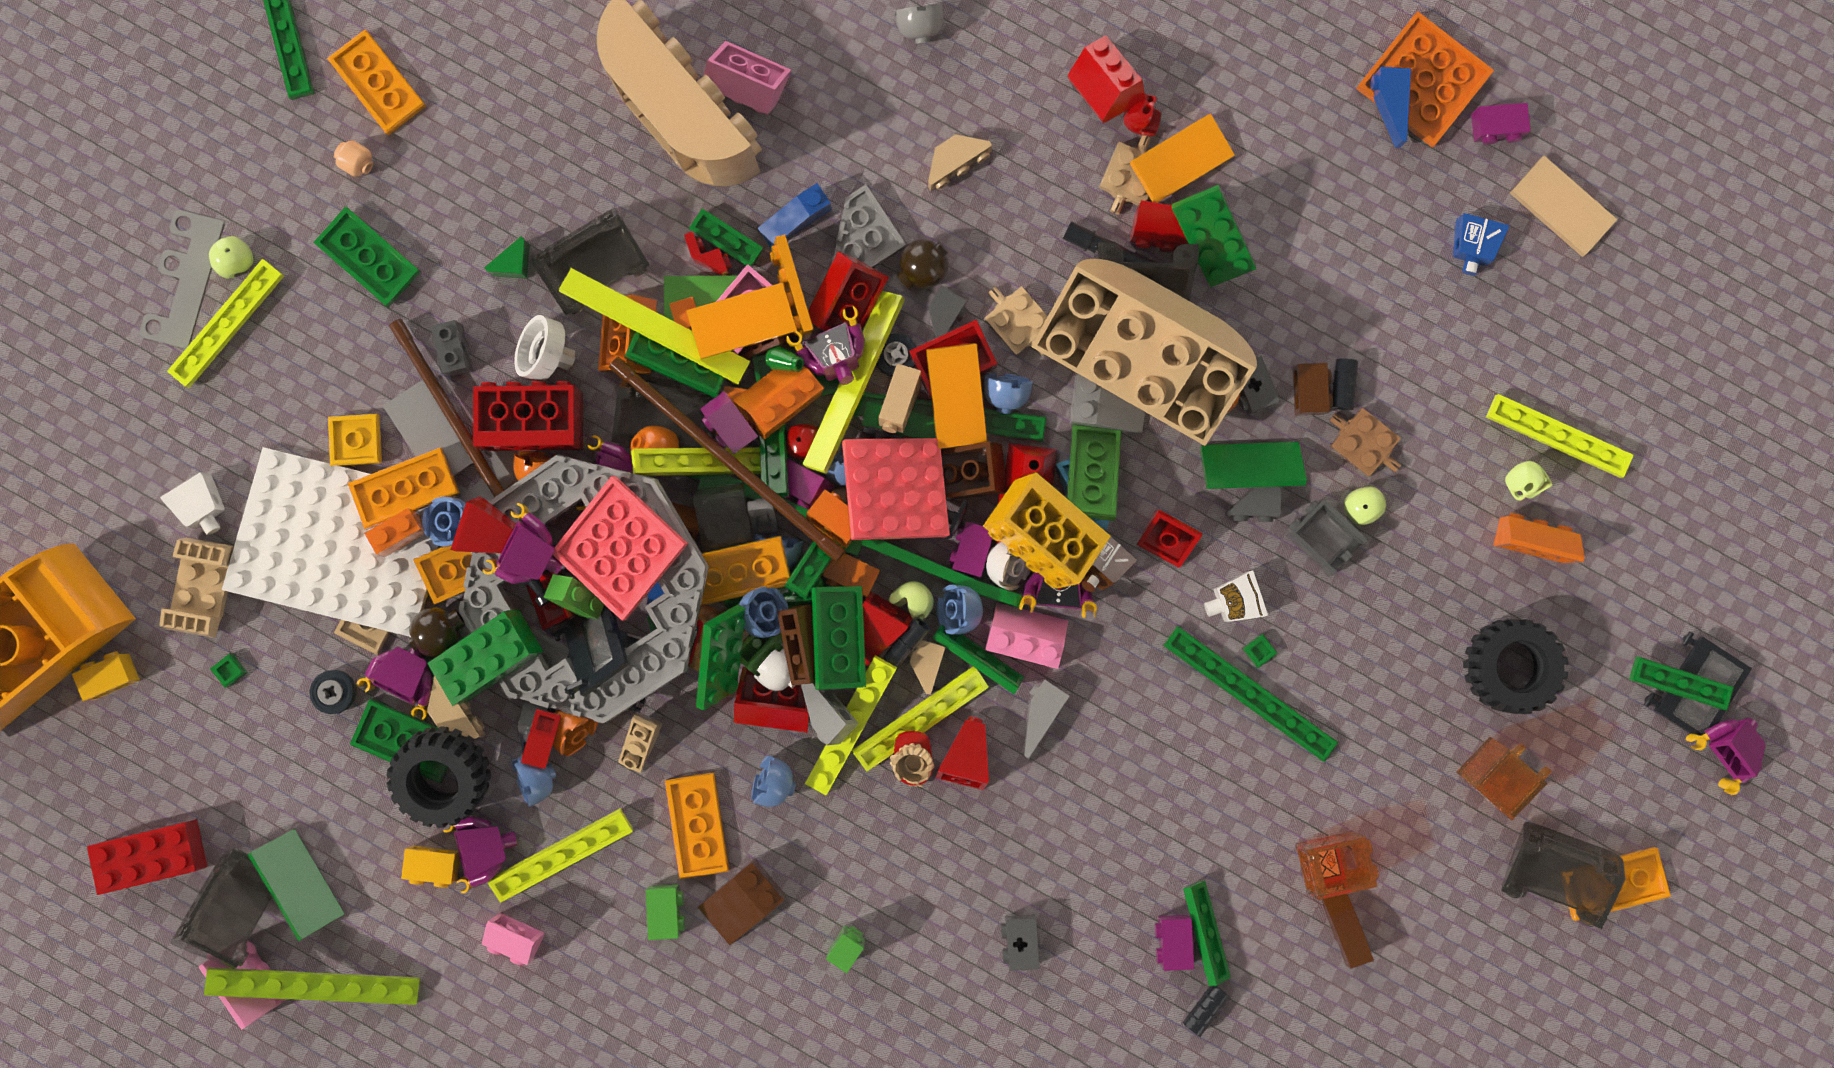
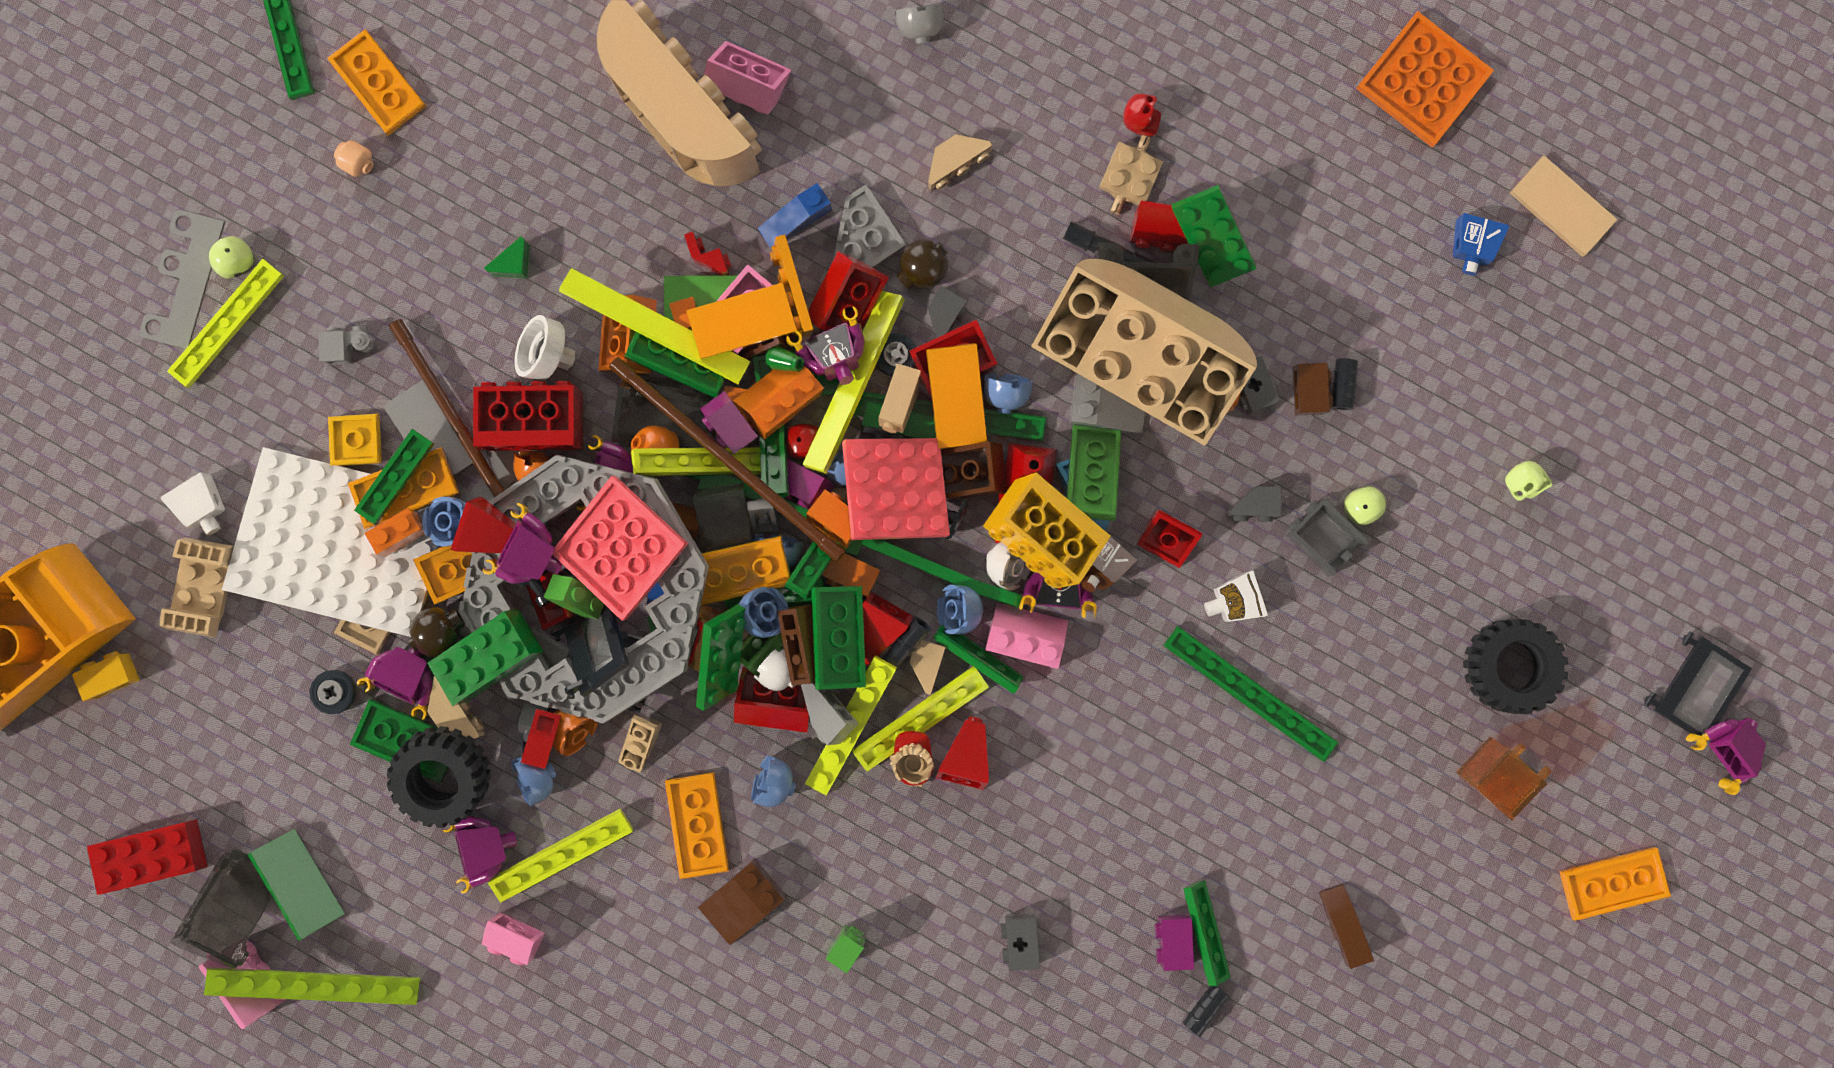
(228, 670): green tile -> none
(337, 345): none -> light grey brick
(367, 257): green plate -> none
(394, 477): none -> green plate
(430, 865): yellow brick -> none
(451, 348): dark grey brick -> none
(597, 249): clear smoke windscreen -> none
(663, 912): bright green brick -> none
(726, 238): green plate -> none
(918, 597): yellowish green helmet -> none
(971, 550): magenta brick -> none
(1016, 319): tan plate -> none
(1042, 710): light grey slope -> none
(1106, 80): red slope -> none
(1182, 158): light orange tile -> none
(1253, 465): green tile -> none
(1259, 650): green tile -> none
(1326, 867): clear orange container -> none
(1365, 442): medium nougat plate -> none
(1391, 96): blue slope -> none
(1500, 123): magenta brick -> none
(1539, 539): orange slope -> none
(1559, 436): neon yellow plate -> none
(1565, 872): clear smoke windscreen -> none
(1681, 683): green tile -> none

